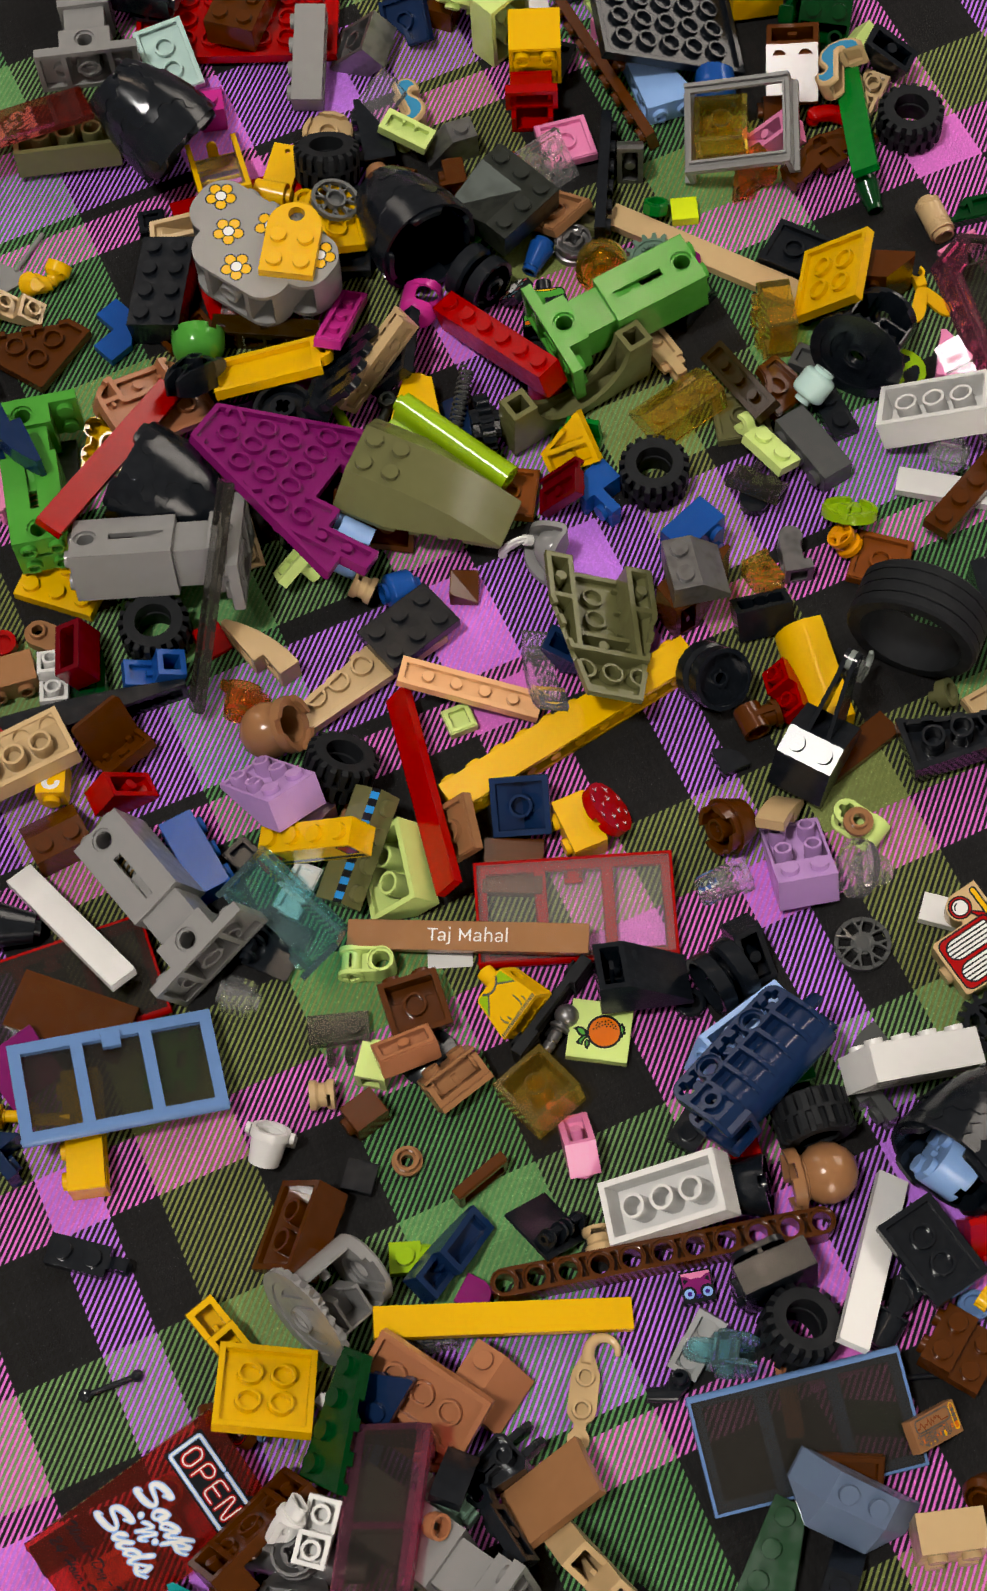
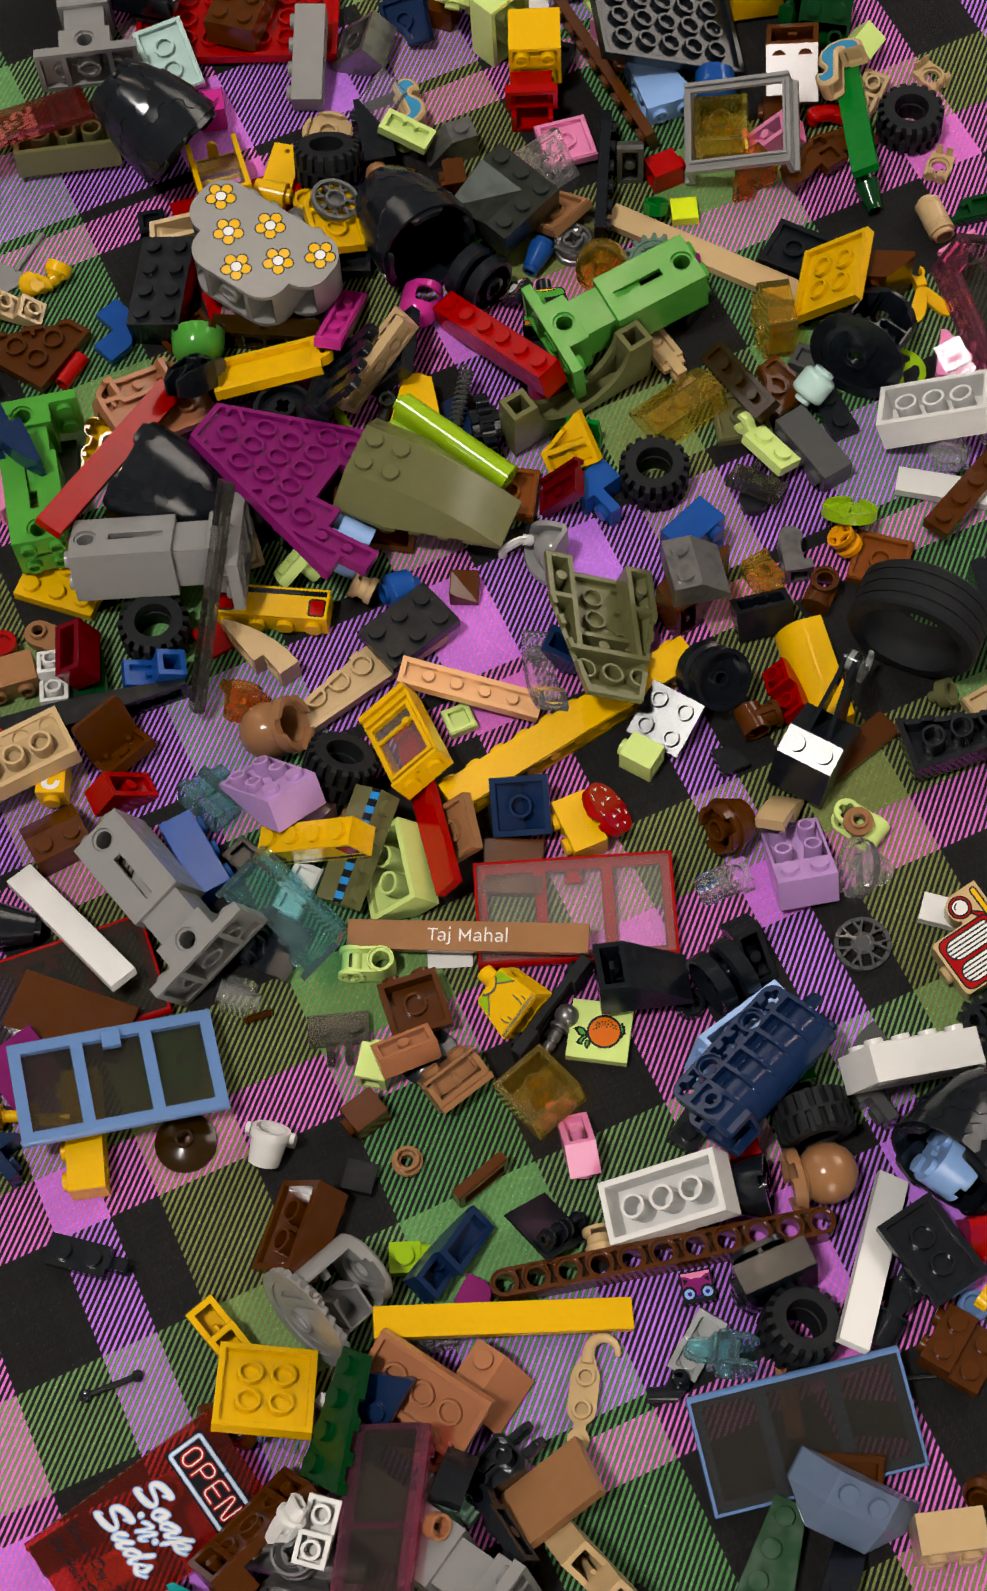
(72, 370): none -> red axle
(186, 1156): none -> dark brown dish
(207, 799): none -> clear light blue hips
(258, 1016): none -> reddish brown leg
(282, 609): none -> yellow brick
(289, 245): yellow plate -> none
(322, 1094): tan wheel -> none
(405, 740): none -> yellow door
(640, 755): none -> yellowish green brick
(664, 170): none -> red brick
(666, 717): none -> hinge
(818, 598): none -> reddish brown piece
(888, 53): black slope -> none
(927, 67): none -> tan piece
(932, 1427): medium nougat tile -> none
(939, 157): none -> tan piece

